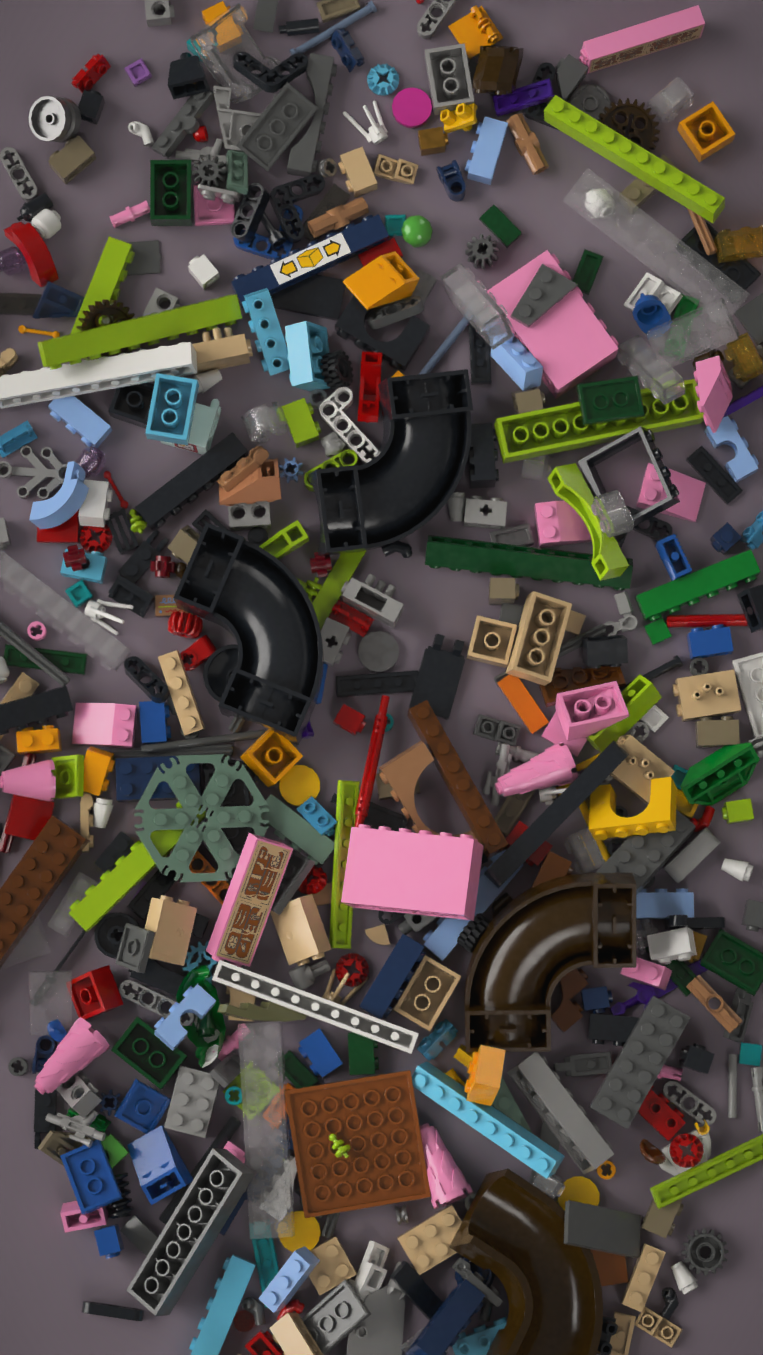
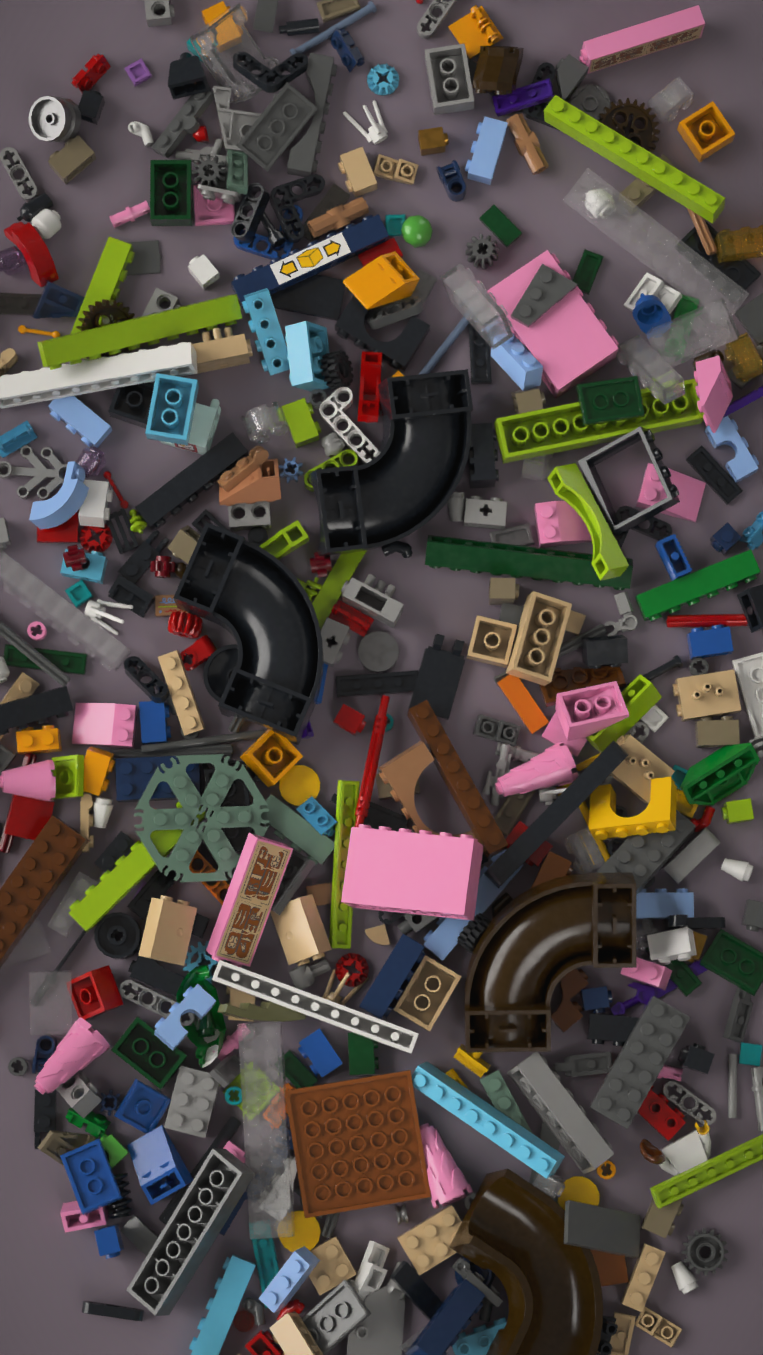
(56, 1030): blue piece -> none
(79, 1126): light grey piece -> none
(135, 948): dark grey tile -> none
(207, 379): white cone -> none
(316, 884): red gear -> none
(332, 167): flat silver bush -> none
(338, 1144): lime hair -> none
(411, 107): dark pink tile -> none
(444, 1032): dark azure hinge -> none
(461, 118): yellow hips -> none
(484, 1075): light orange brick -> none
(612, 513): clear brick -> none
(657, 631): green tile -> none
(671, 1302): black arm -> none
(676, 1152): red gear -> none
(724, 1013): medium nougat piece -> none

